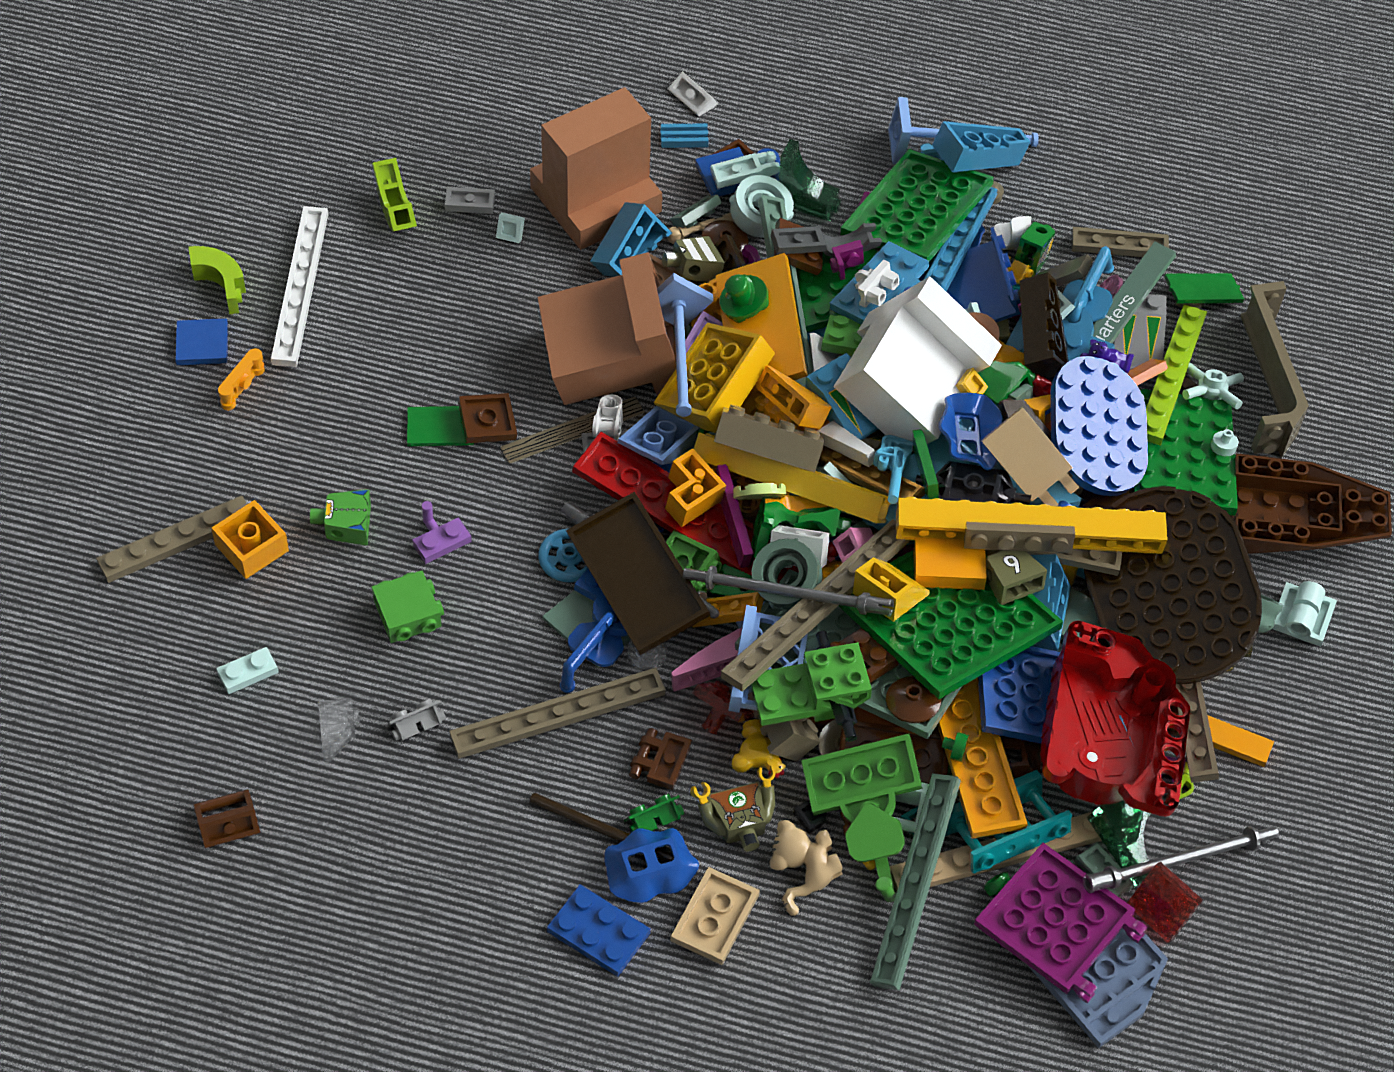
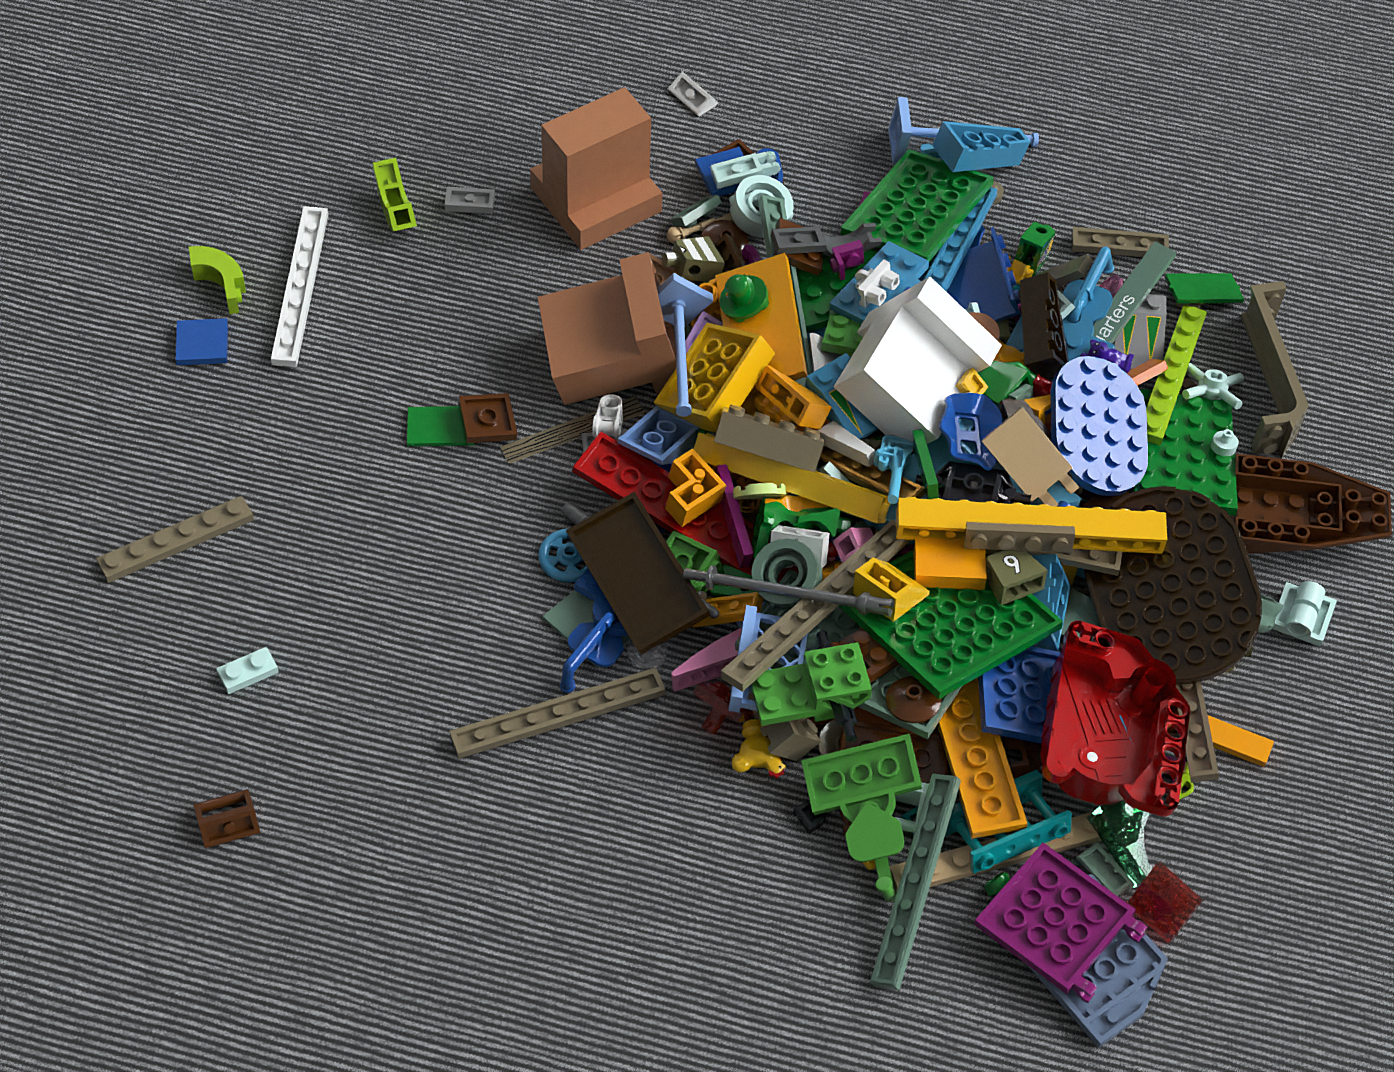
(240, 378): light orange plate -> none
(250, 539): light orange brick -> none
(336, 725): clear slope -> none
(345, 516): bright green torso -> none
(406, 722): light grey hinge -> none
(407, 606): bright green brick -> none
(441, 538): medium lavender plate -> none
(510, 227): light aqua tile -> none
(591, 823): dark brown bar -> none
(598, 930): blue plate -> none
(631, 234): dark azure wedge -> none
(657, 877): blue piece -> none
(665, 810): green hinge -> none
(668, 761): reddish brown plate -> none
(684, 131): dark azure tile -> none
(715, 915): tan plate -> none
(738, 811): torso -> none
(793, 849): tan animal -> none
(807, 190): clear green arch -> none
(957, 746): green tile -> none
(1013, 231): white helmet -> none
(1112, 877): flat silver bar -> none

